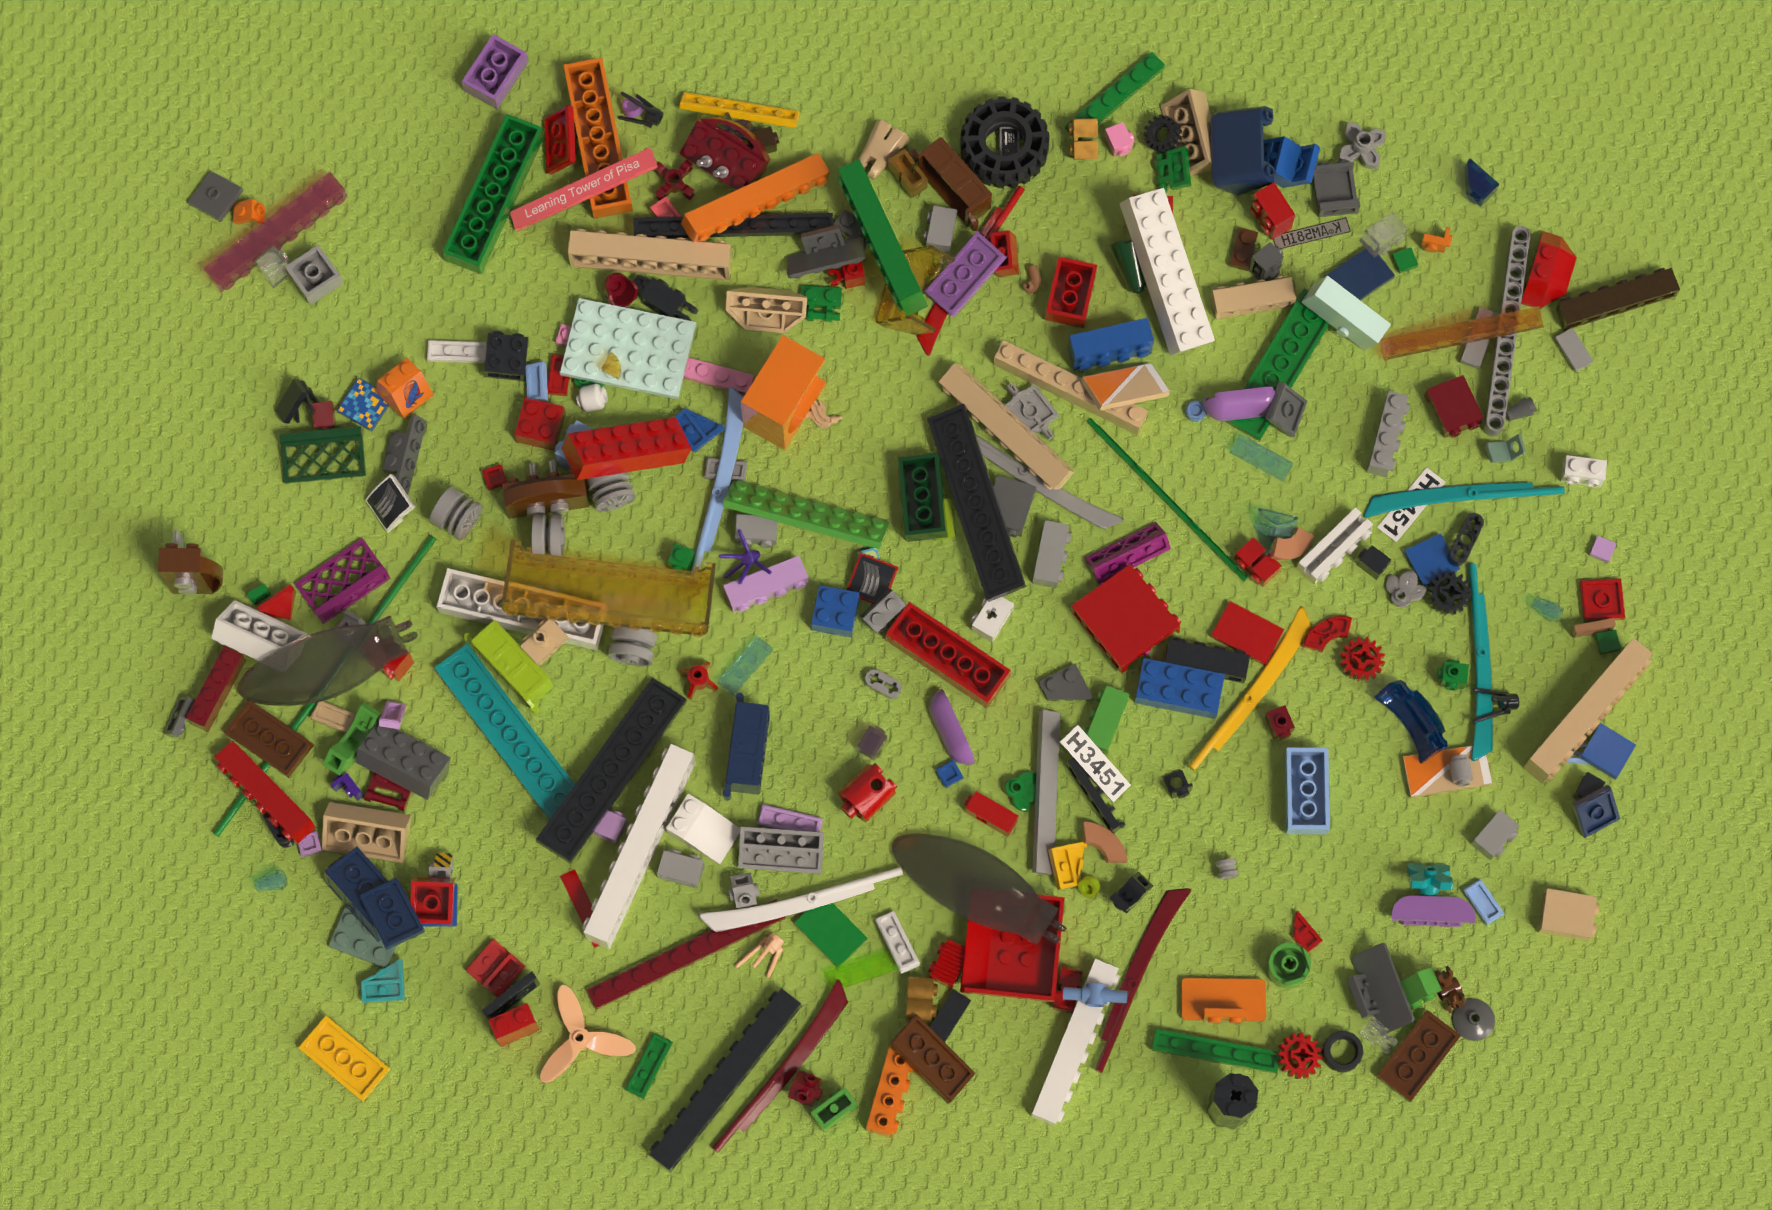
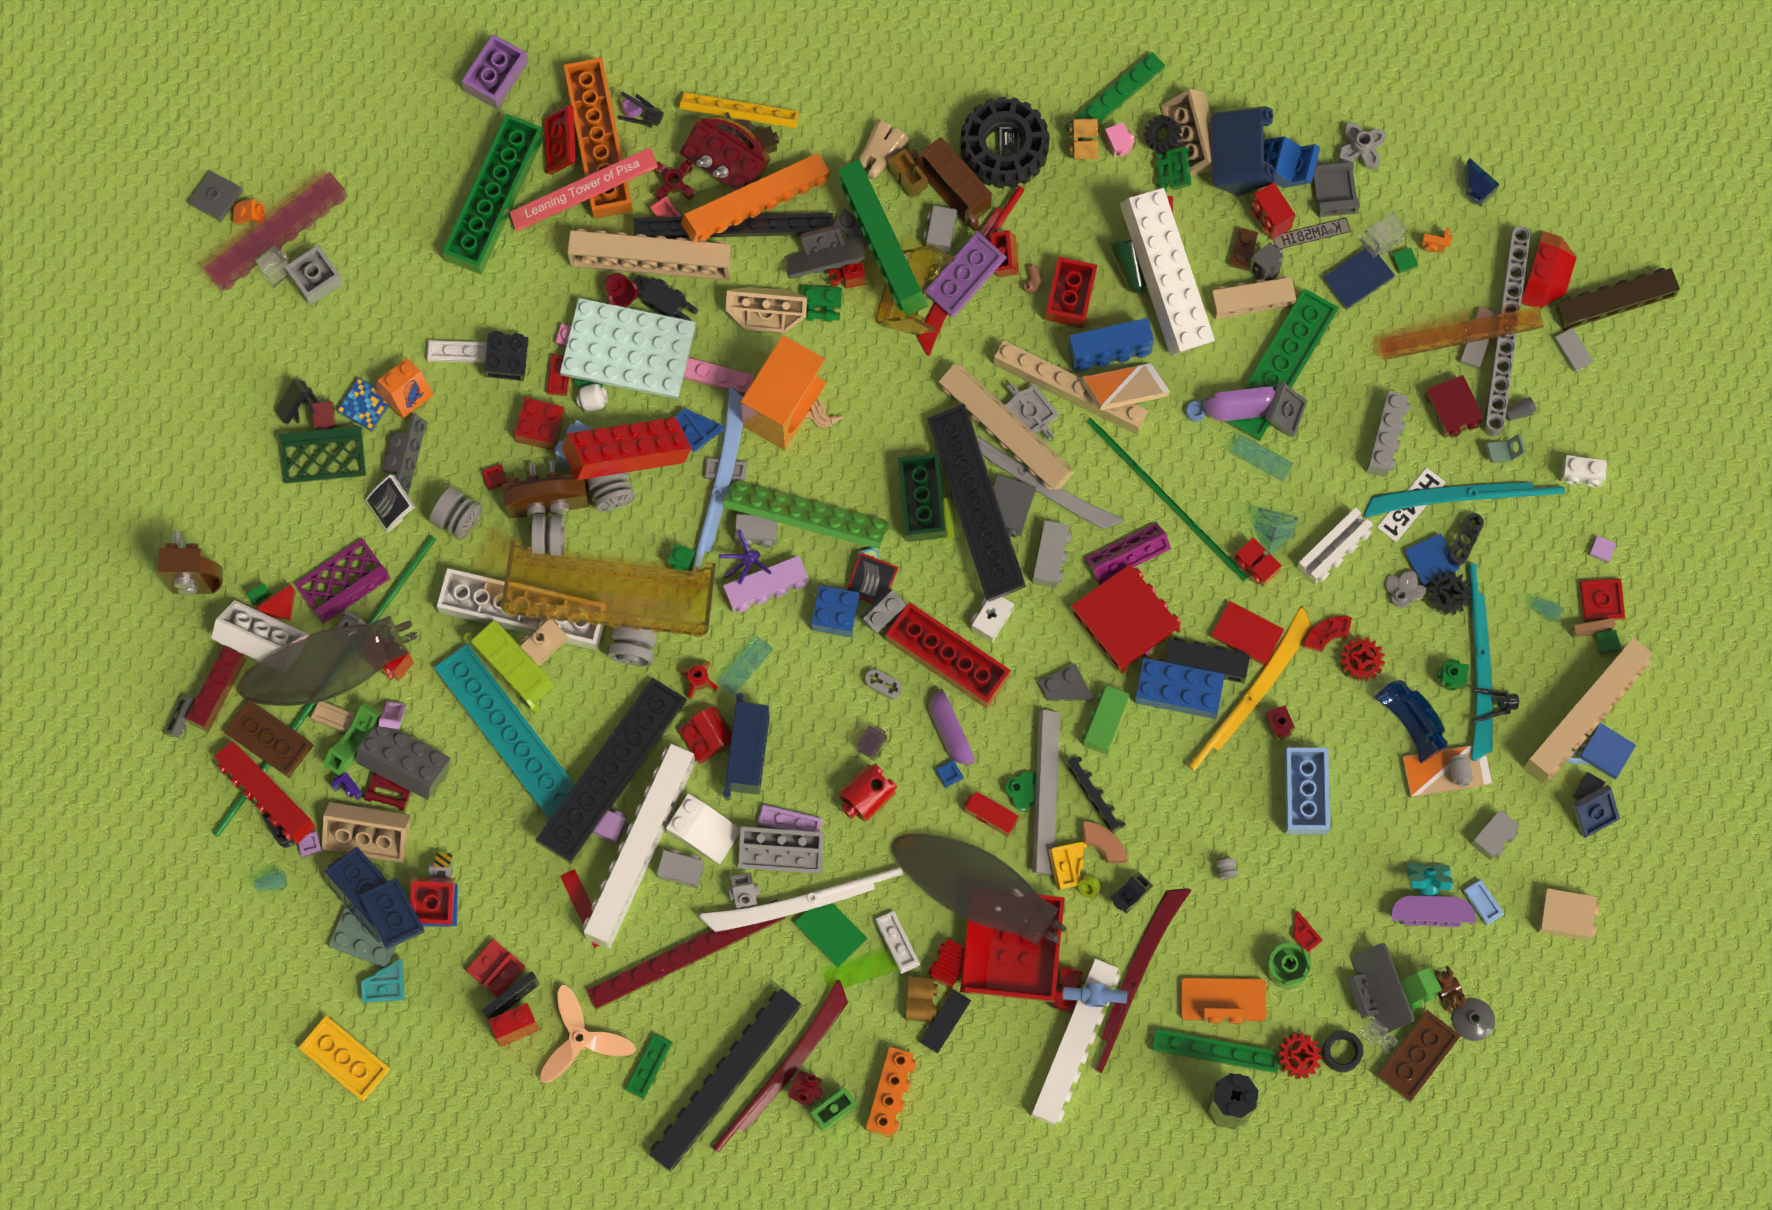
(536, 381): light blue tile -> none
(612, 366): clear yellow tile -> none
(706, 734): none -> red brick
(771, 945): light nougat plant -> none
(931, 1058): reddish brown tile -> none
(1095, 763): white sticker -> none
(1180, 792): black bracket -> none
(1292, 547): nougat tile -> none
(1346, 313): light aqua brick -> none
(1373, 561): black brick -> none

